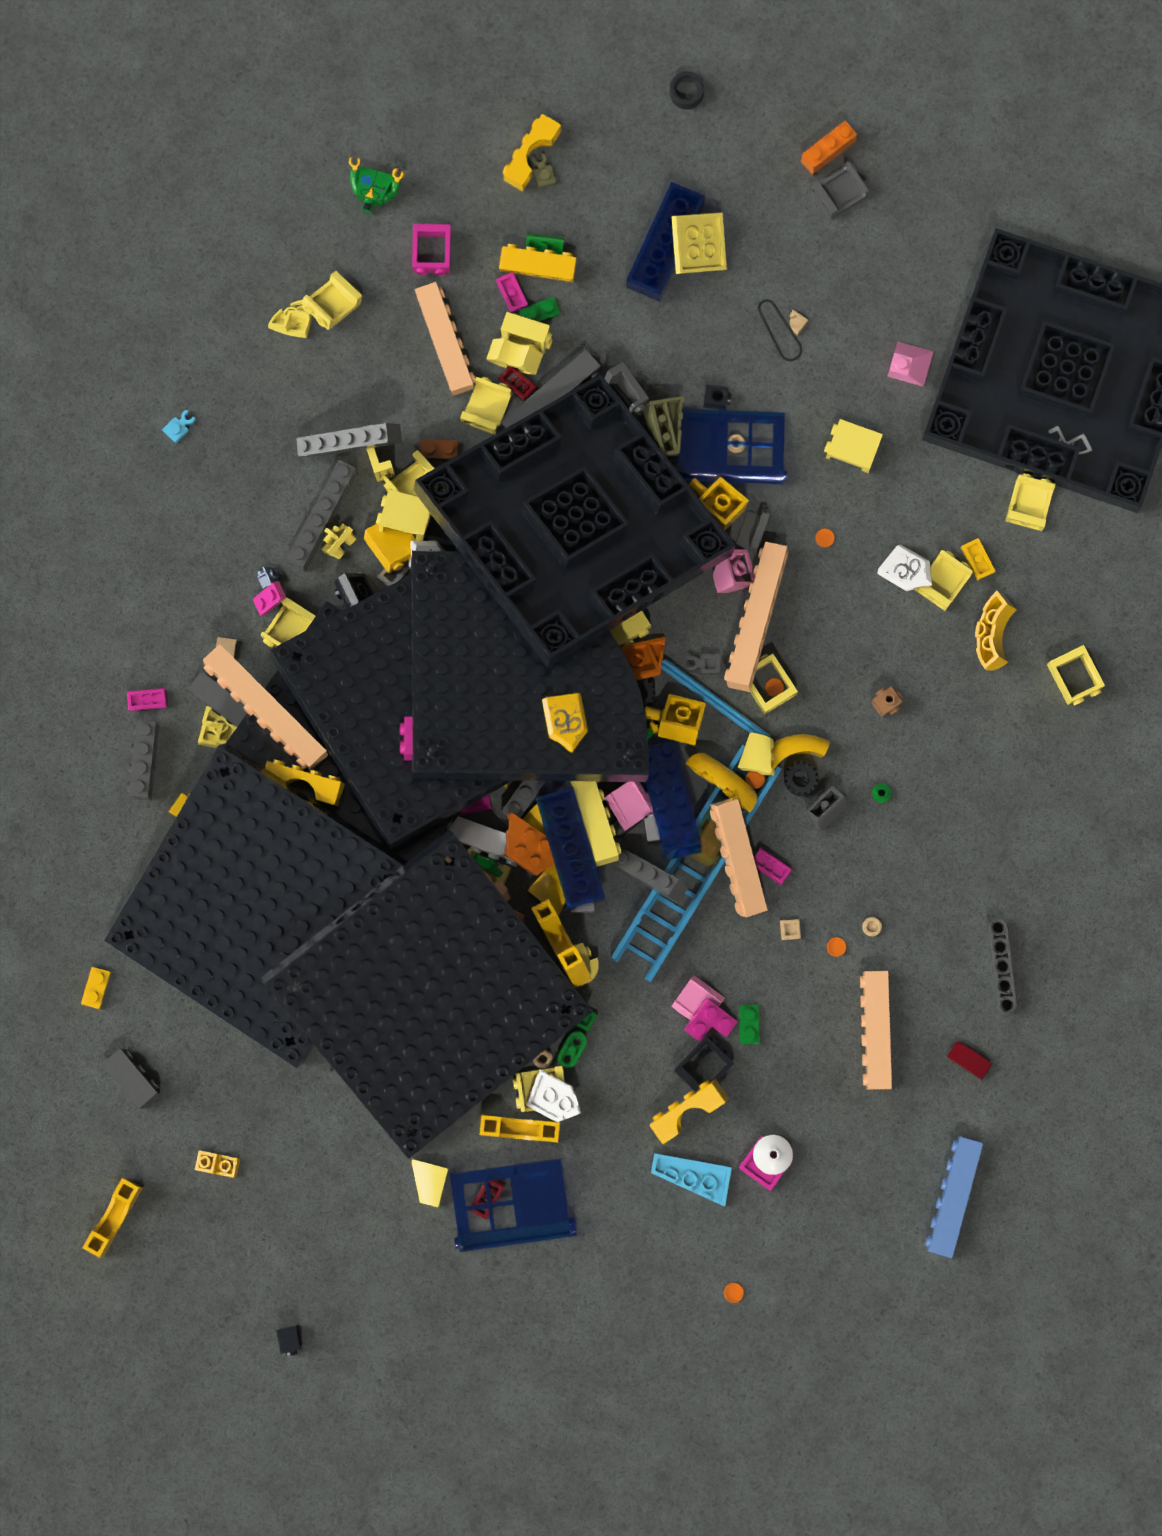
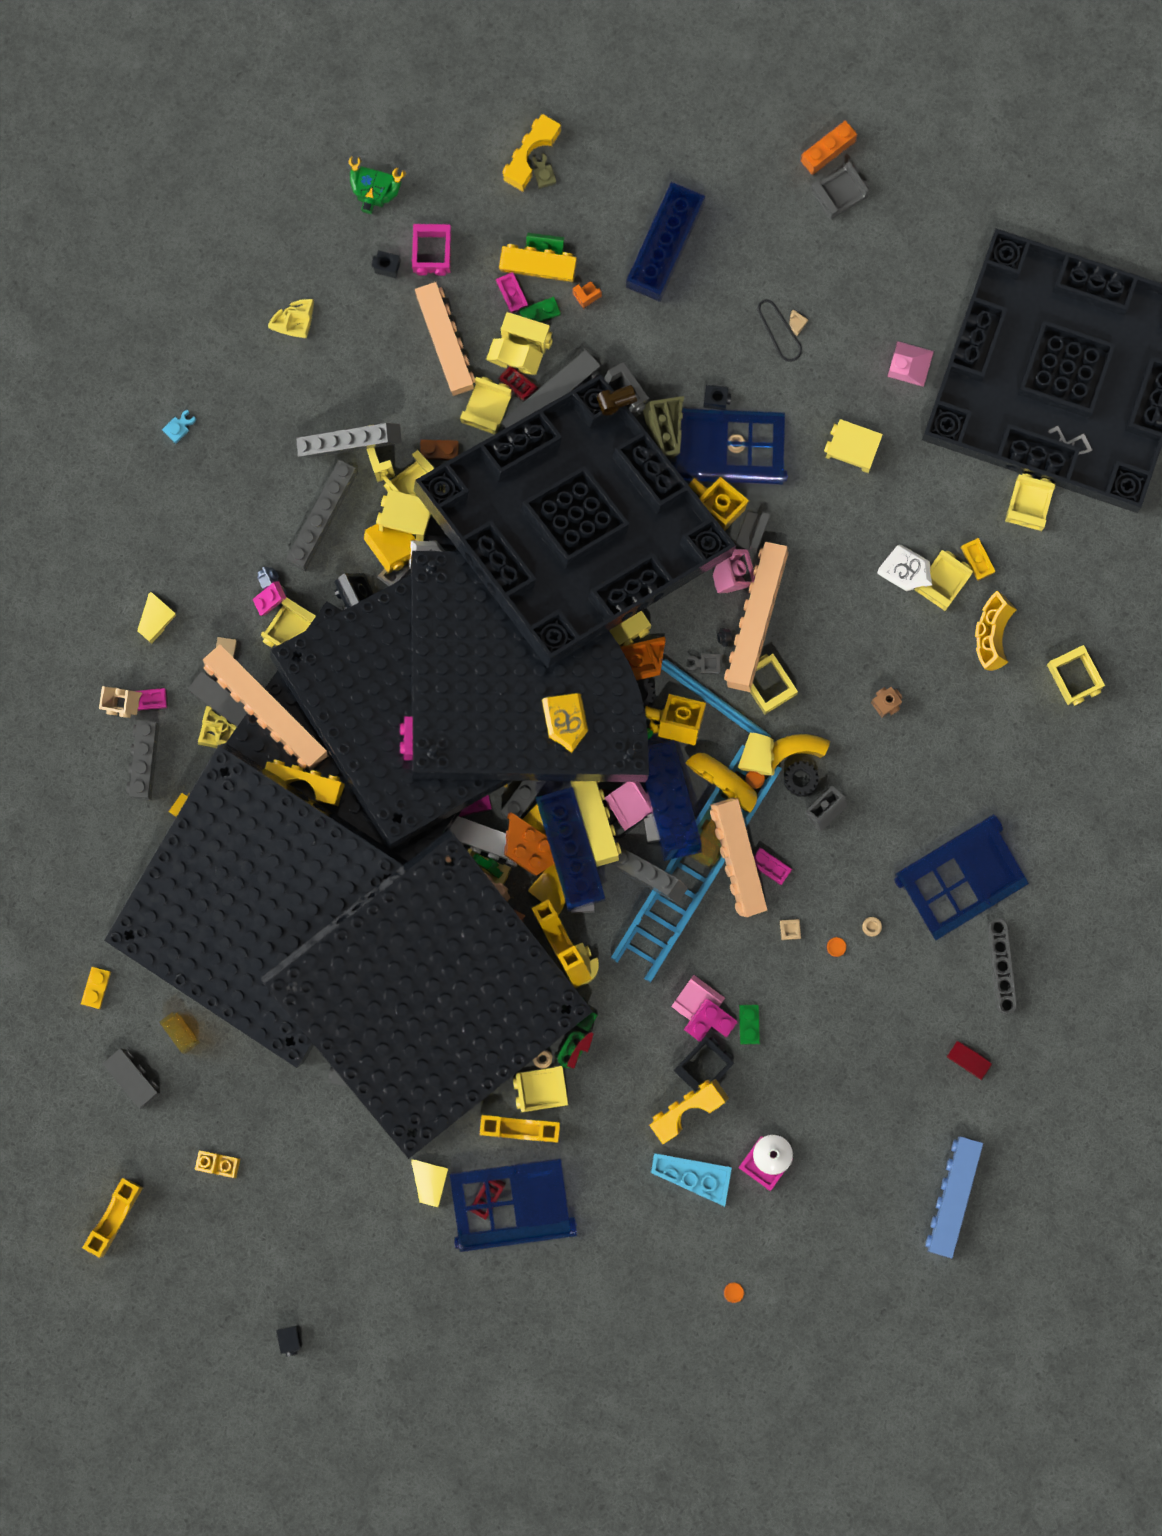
(109, 701): none -> tan window
(154, 618): none -> light yellow slope
(179, 1032): none -> clear yellow window
(332, 301): light yellow panel -> none
(335, 538): light yellow hips -> none
(392, 269): none -> black brick
(553, 1098): white tile -> none
(584, 1046): none -> dark red slope
(586, 294): none -> orange panel
(611, 400): none -> dark brown piece
(686, 104): black tyre -> none
(699, 243): light yellow plate -> none
(724, 637): none -> black plate
(774, 687): orange piece -> none
(824, 538): orange piece -> none
(877, 1030): light nougat brick -> none
(881, 799): green plate -> none
(985, 866): none -> clear blue door

